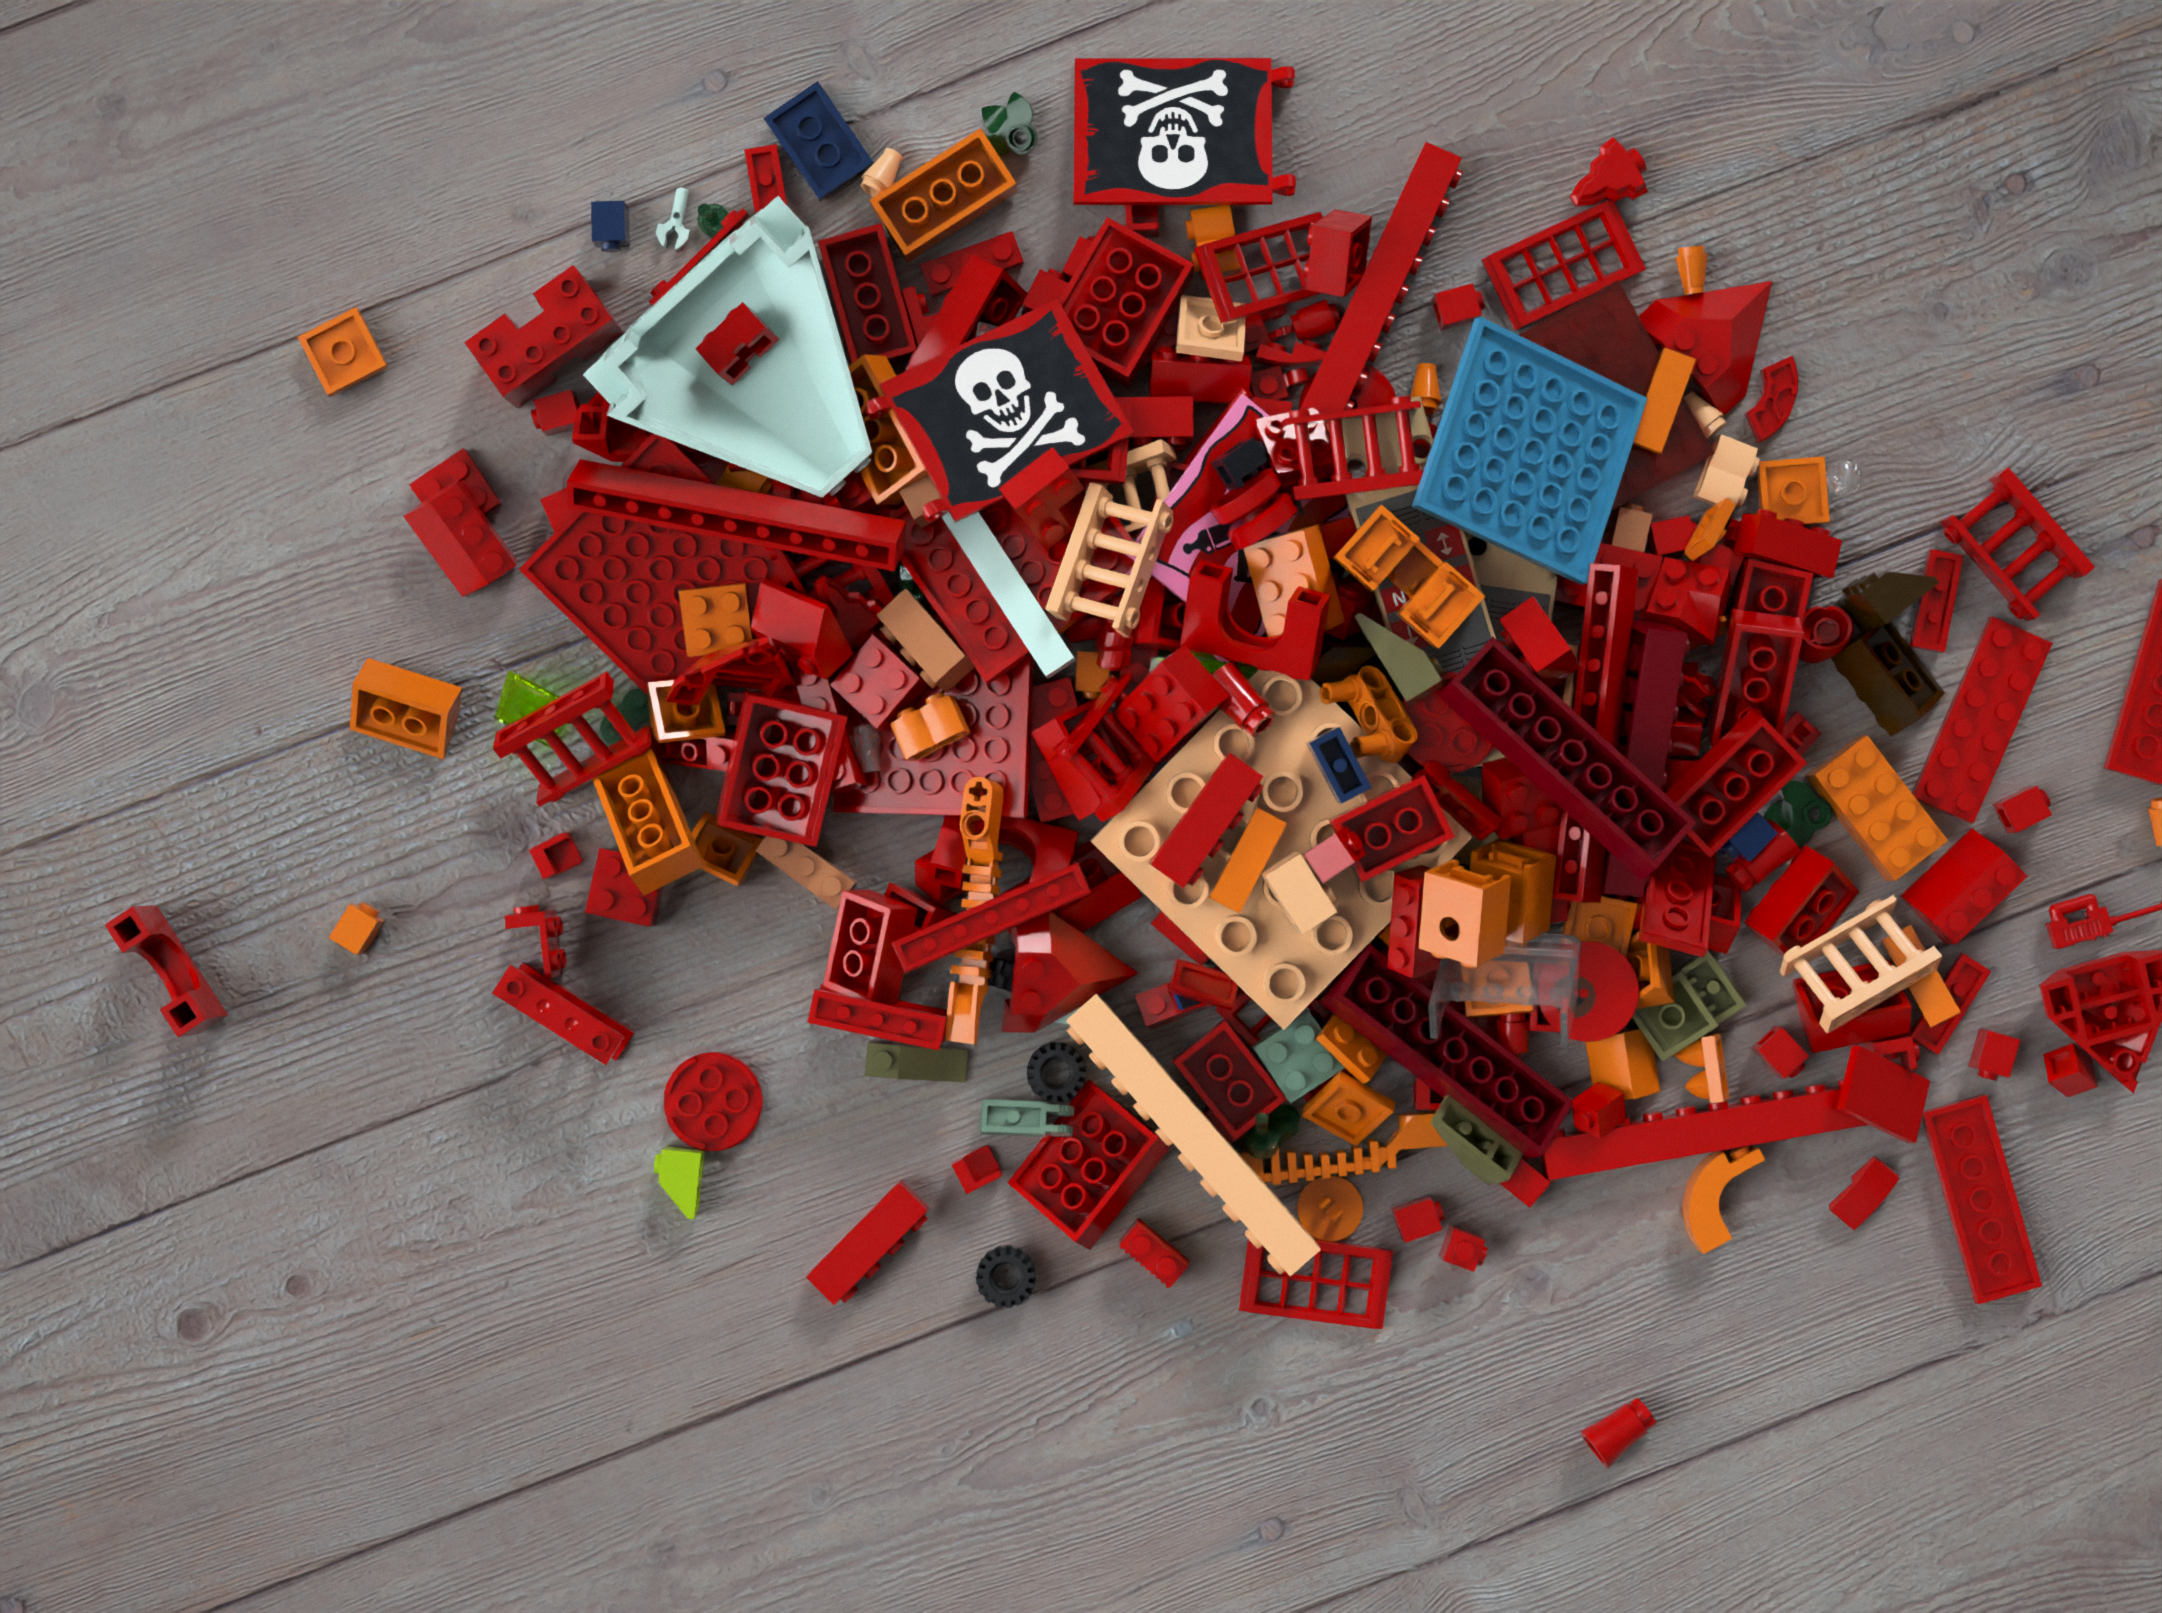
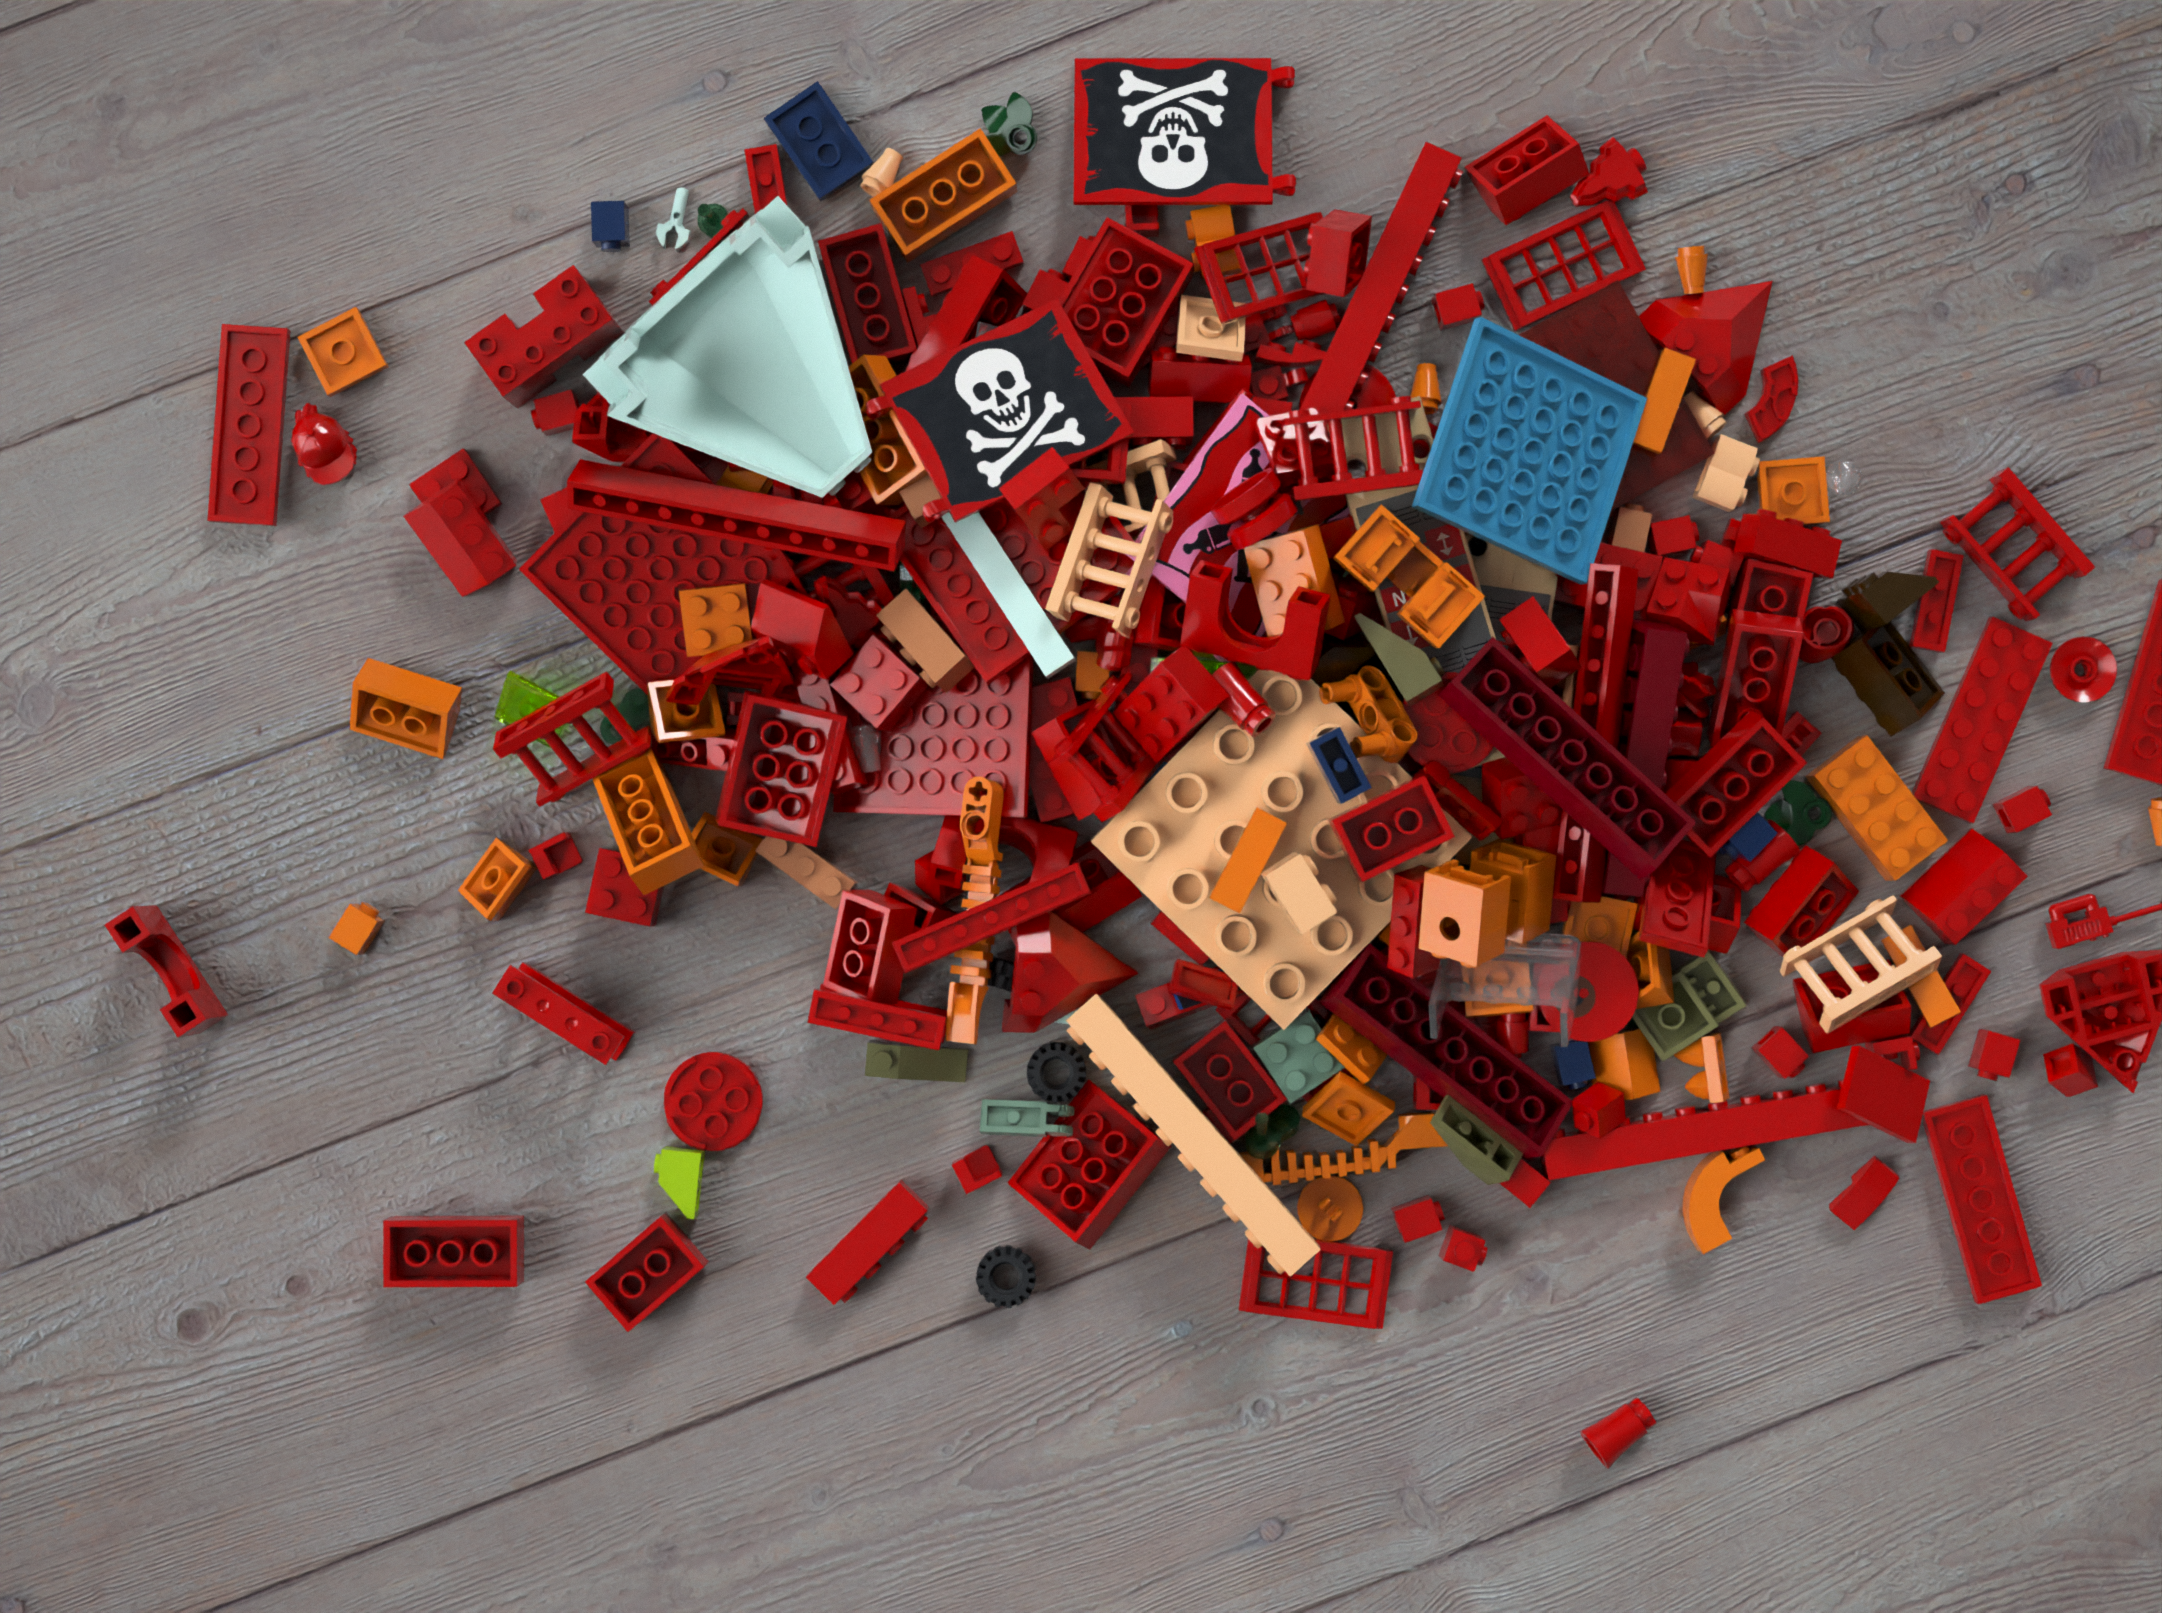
(249, 425): none -> red plate
(322, 446): none -> red hair
(453, 1251): none -> red brick
(497, 880): none -> orange slope
(550, 928): red bracket -> none
(646, 1272): none -> red brick
(736, 343): red brick -> none
(930, 727): orange brick -> none
(1153, 1252): red brick -> none
(1206, 820): red brick -> none
(1240, 463): black brick -> none
(1335, 854): brick -> none
(1527, 169): none -> red slope
(1573, 1064): none -> dark blue brick
(1710, 529): orange plate -> none
(2098, 666): none -> red dish

